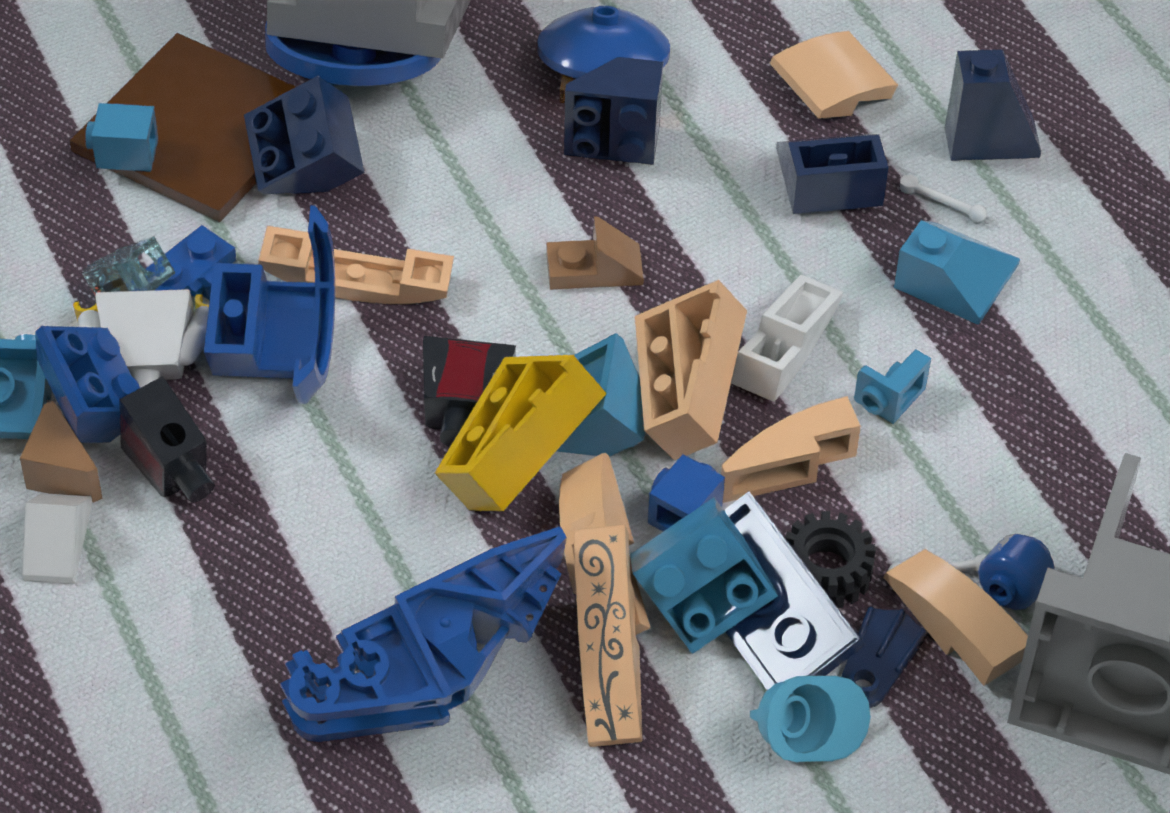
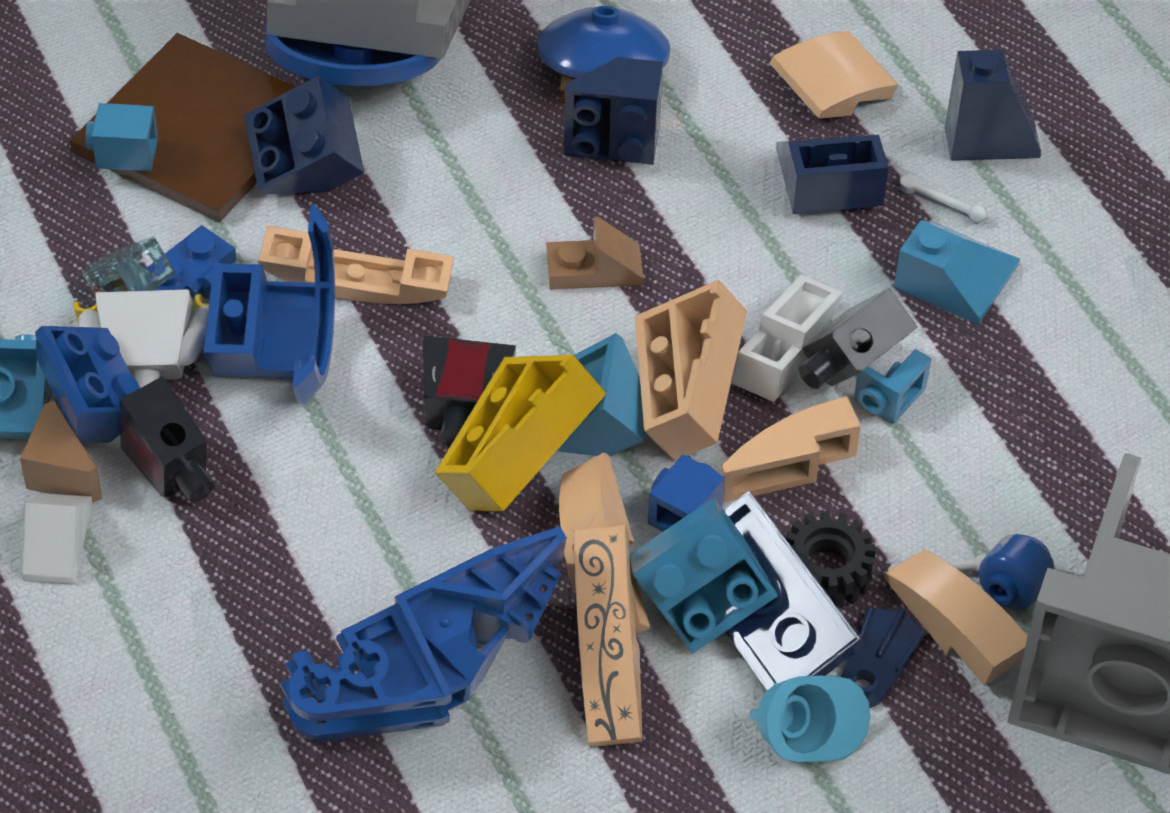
(855, 340): none -> torso

